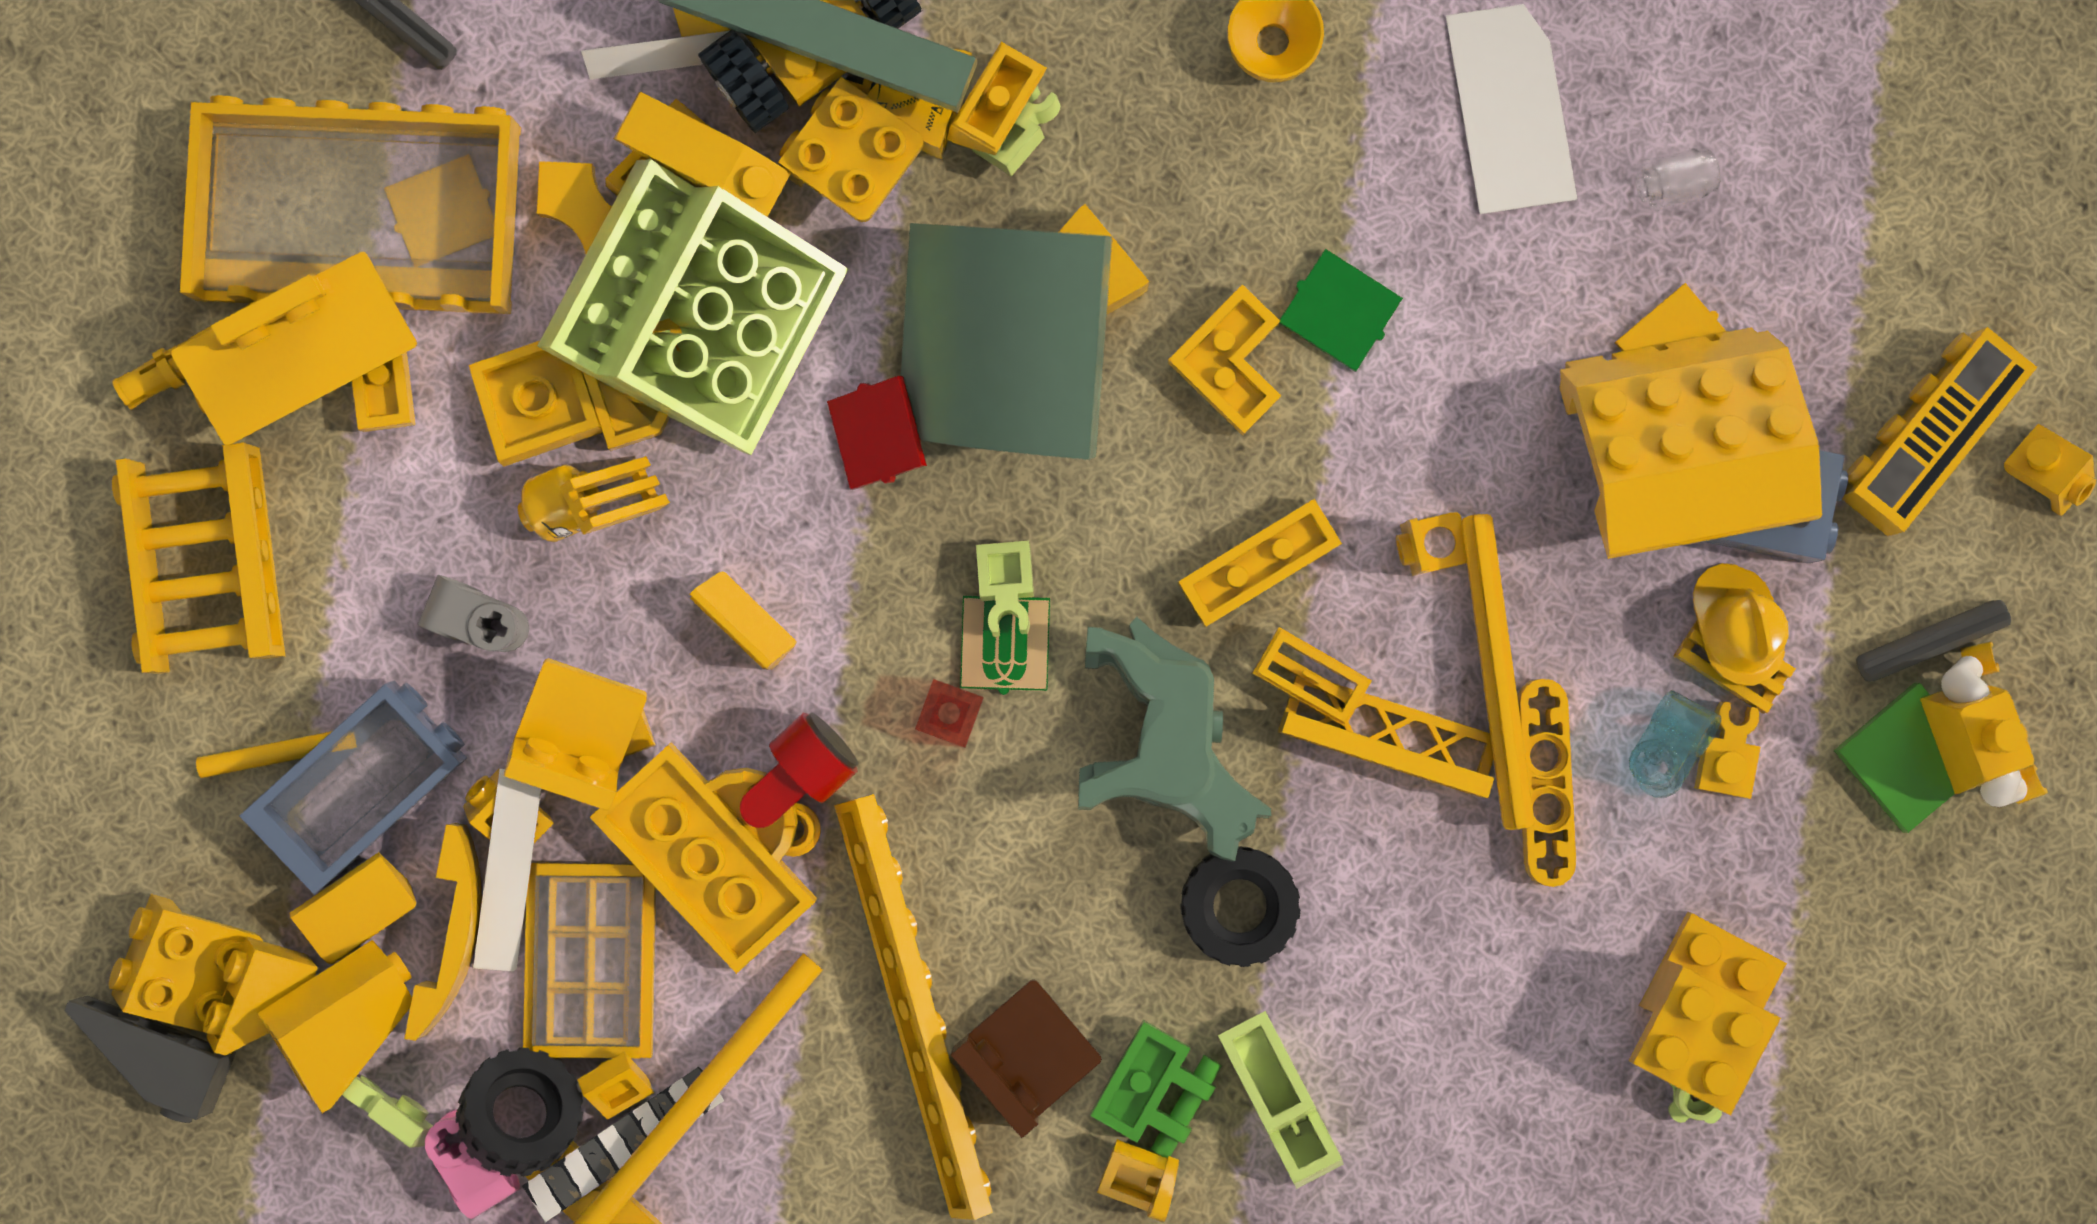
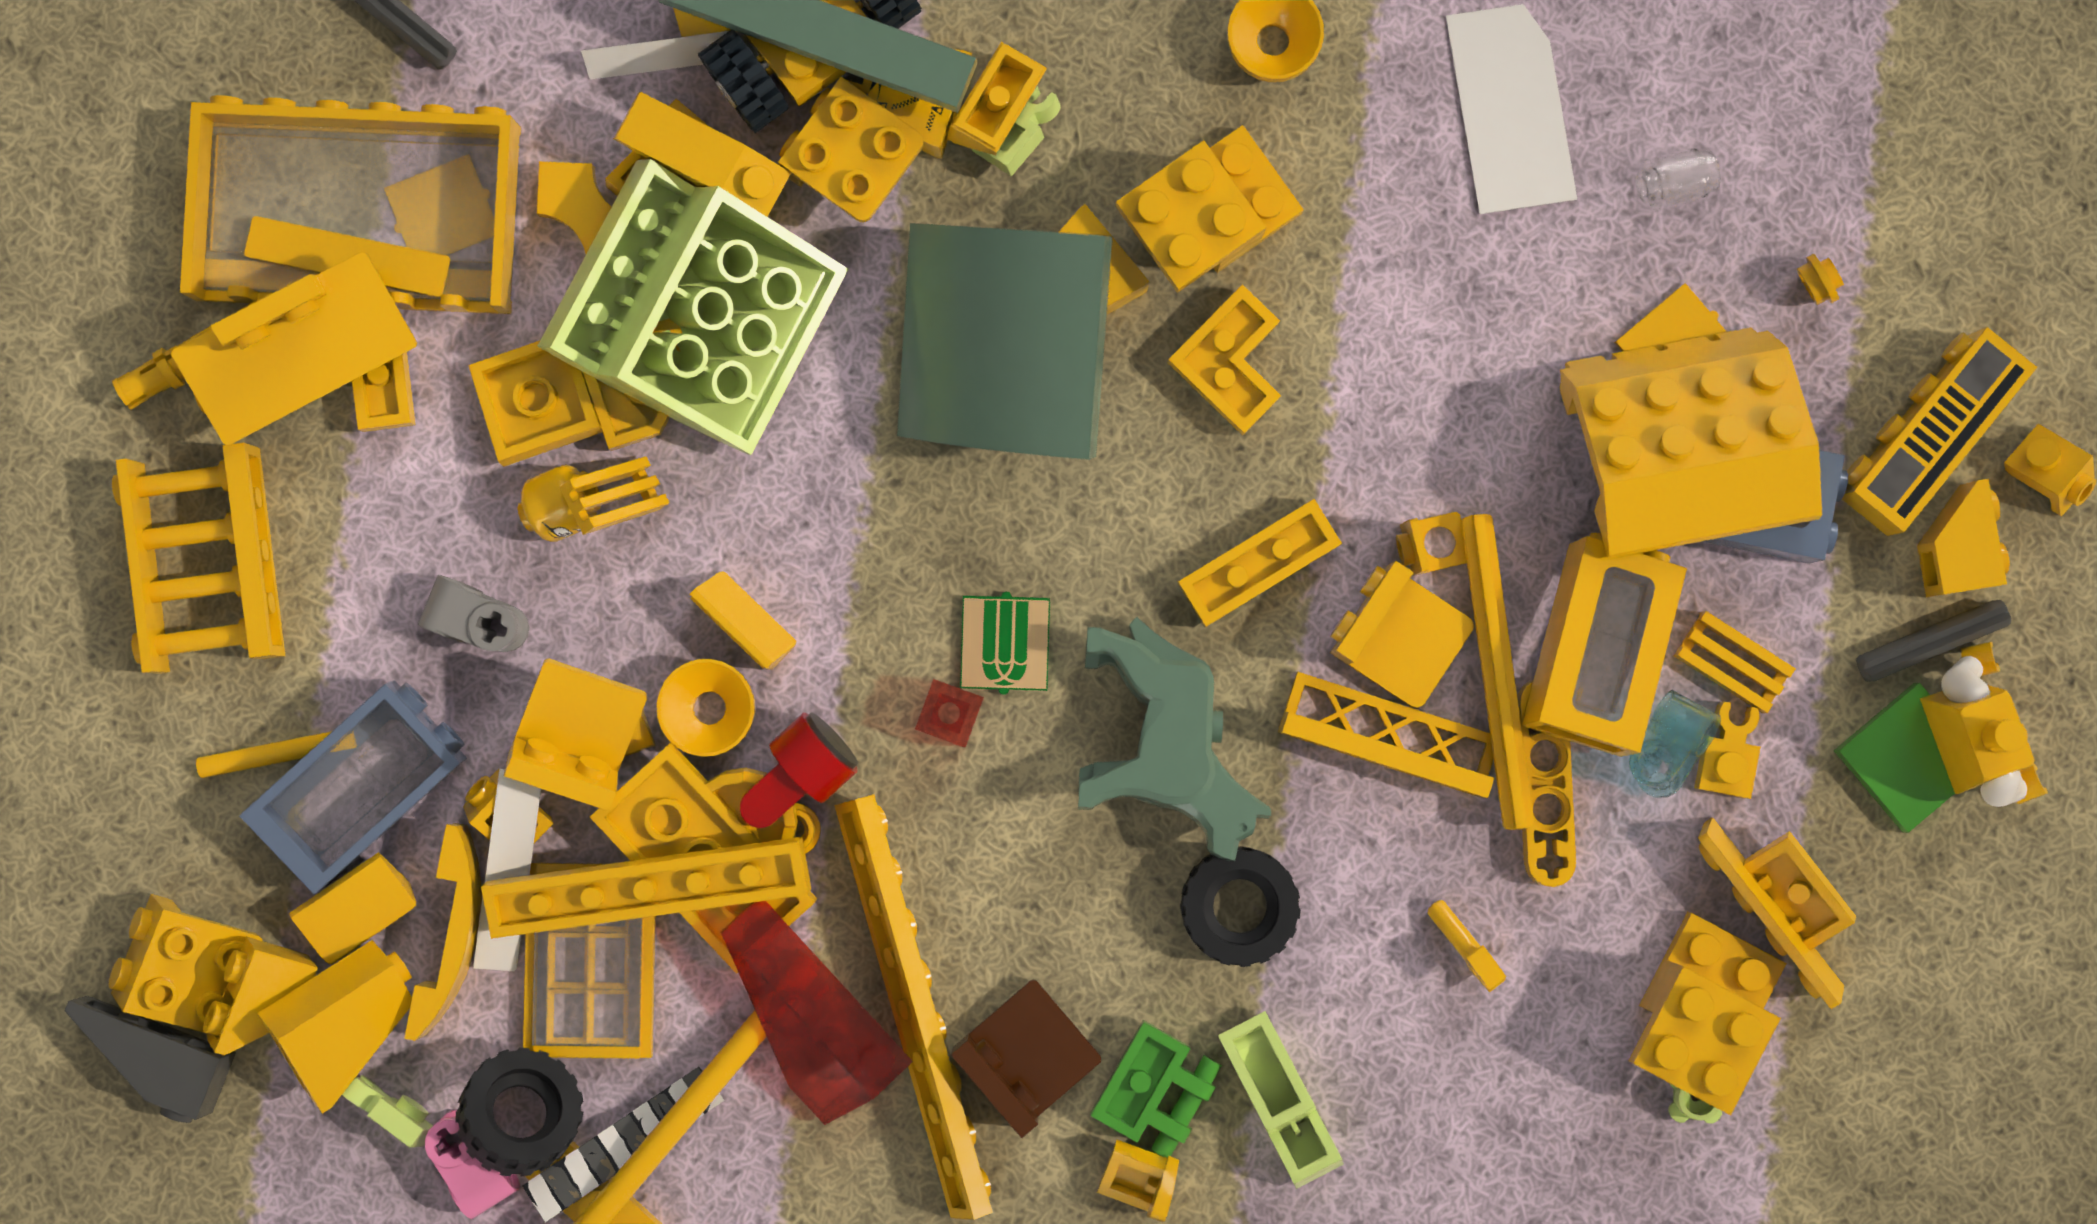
(322, 249): none -> yellow sticker
(615, 1085): yellow plate -> none
(646, 887): none -> yellow plate
(677, 704): none -> yellow piece
(817, 1029): none -> clear red wedge
(876, 432): red piece -> none
(1005, 577): yellowish green plate -> none
(1209, 207): none -> yellow bracket
(1340, 310): green piece -> none
(1350, 699): yellow tile -> none
(1401, 635): none -> yellow bracket
(1476, 956): none -> yellow bar
(1604, 647): none -> yellow piece
(1740, 624): yellow piece -> none
(1789, 899): none -> yellow bracket
(1820, 279): none -> yellow plate
(1963, 543): none -> yellow slope

